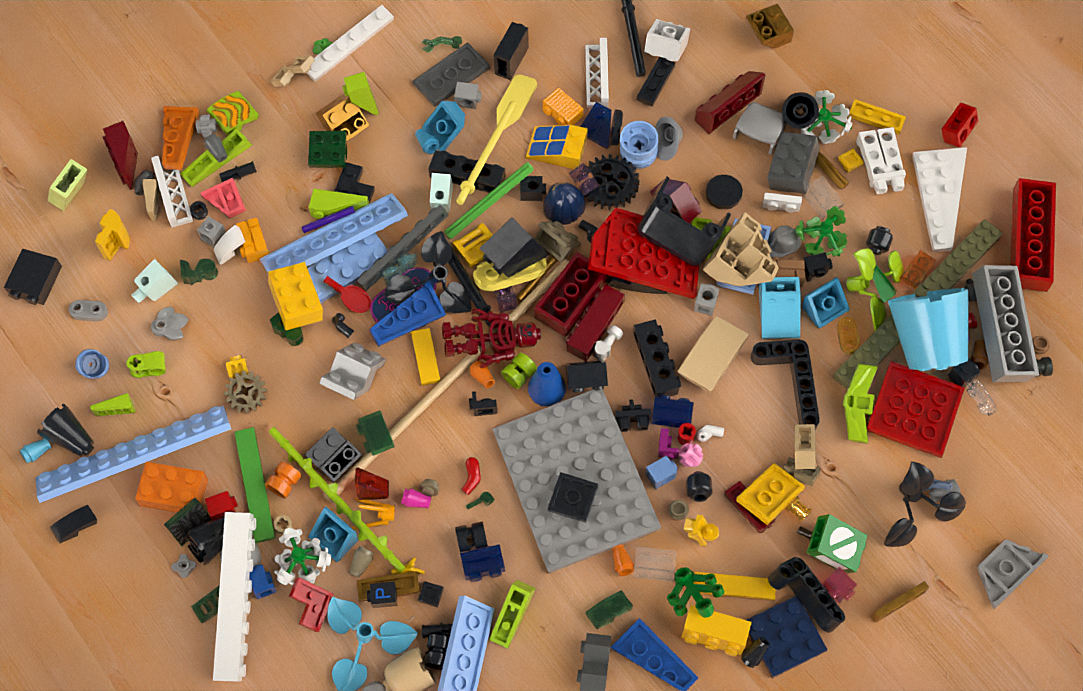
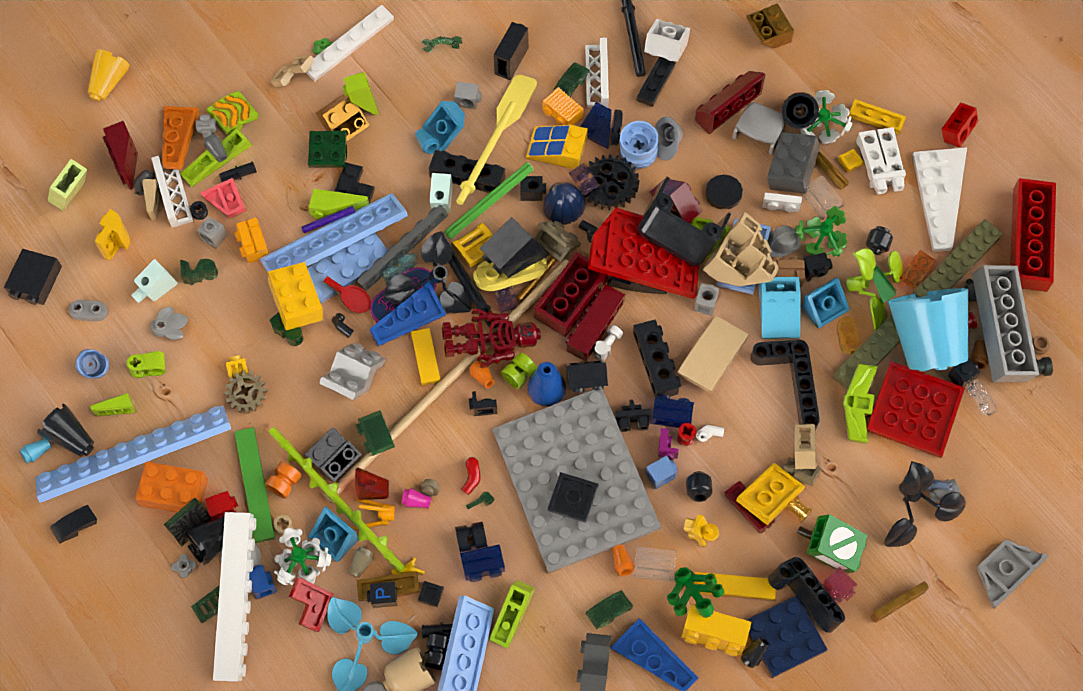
(105, 74): none -> yellow cone
(228, 243): white slope -> none
(441, 80): dark grey tile -> none
(571, 78): none -> clear green slope
(678, 509): dark tan plate -> none
(690, 455): bright pink gear -> none

